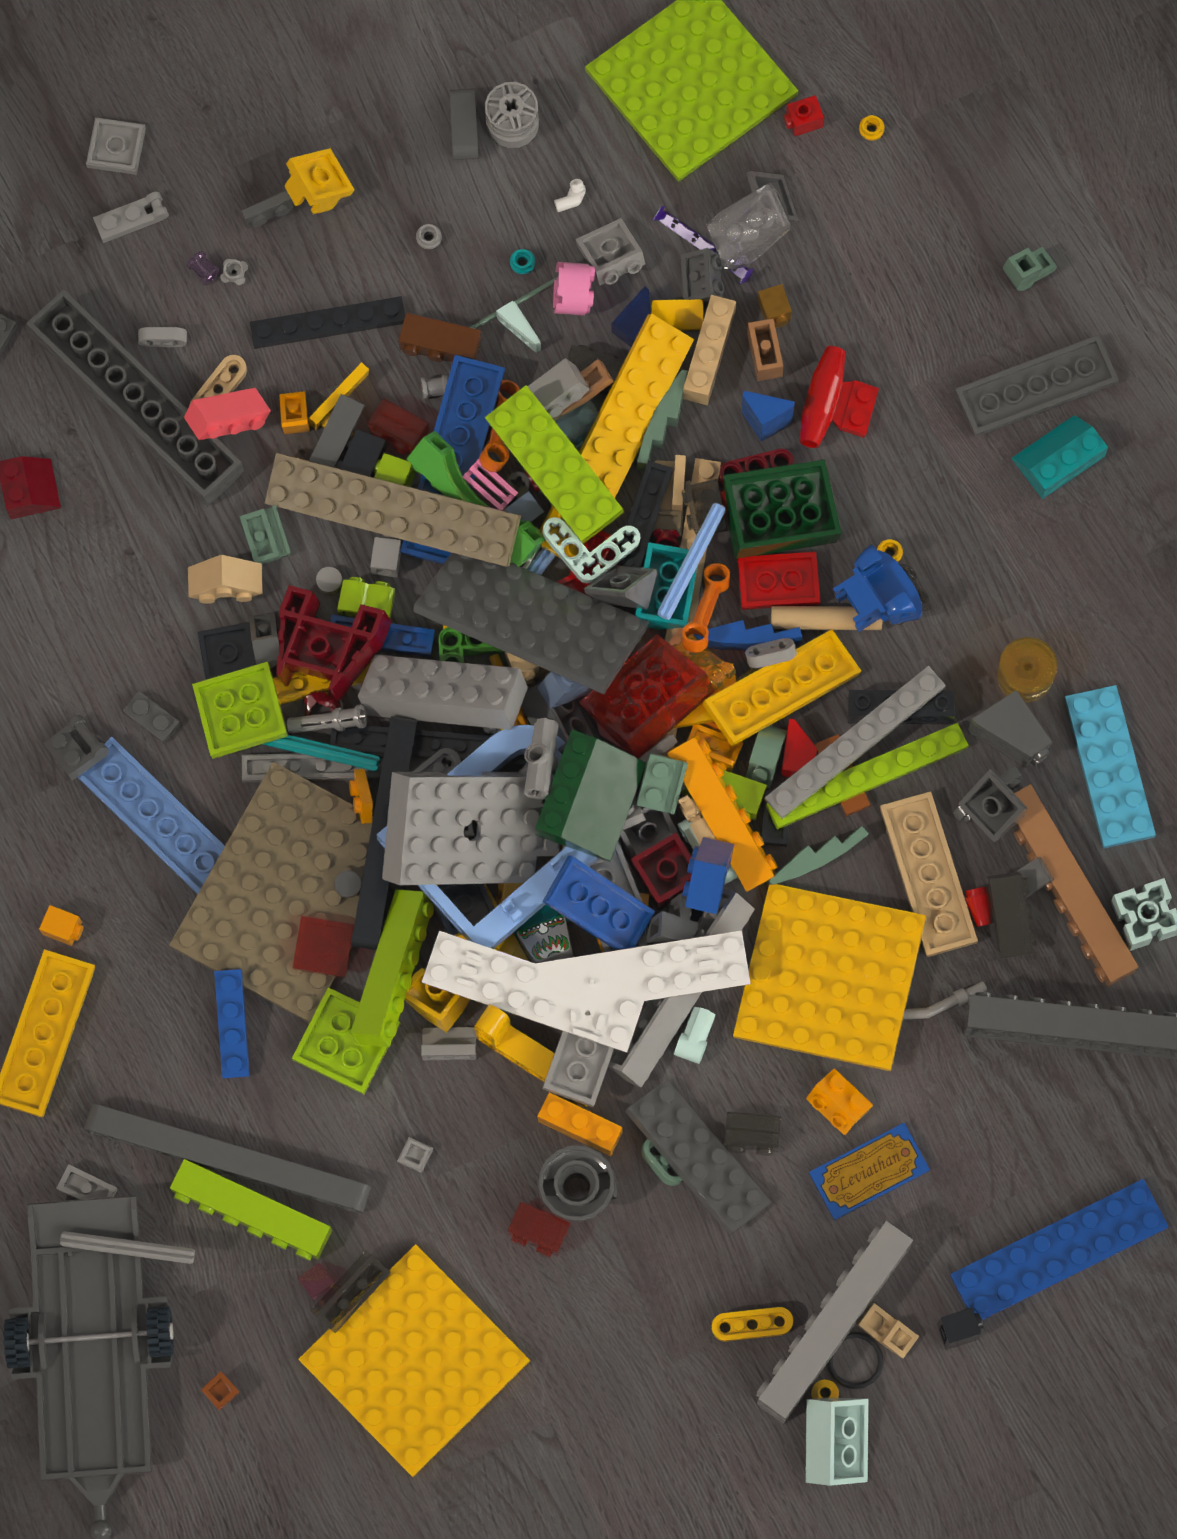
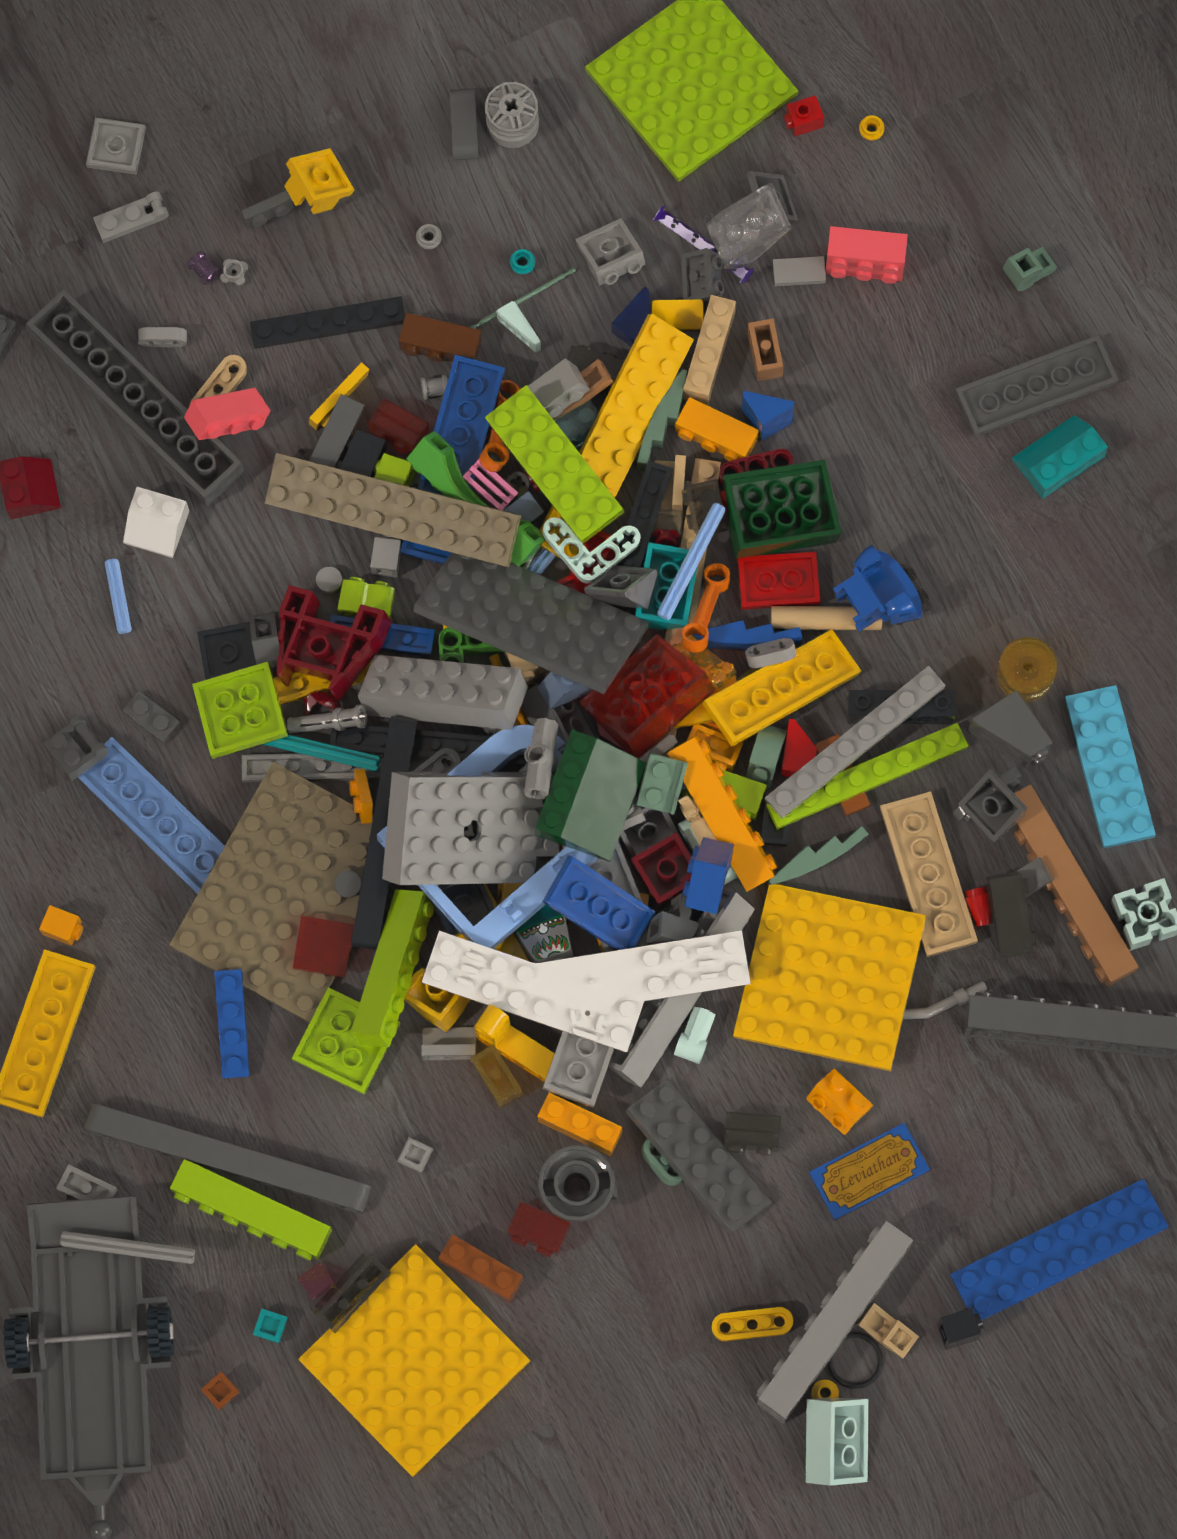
(118, 596): none -> light blue axle
(155, 522): none -> white slope
(224, 578): tan brick -> none
(265, 535): sand green plate -> none
(270, 1326): none -> teal plate
(294, 412): light orange slope -> none
(481, 1268): none -> dark orange brick
(496, 1076): none -> clear yellow brick
(572, 288): bright pink brick -> none
(573, 198): white arm -> none
(715, 430): none -> light orange brick
(775, 305): pearl gold brick -> none
(799, 271): none -> light grey tile
(831, 399): red plate -> none
(866, 254): none -> coral brick
(892, 545): yellow plate -> none

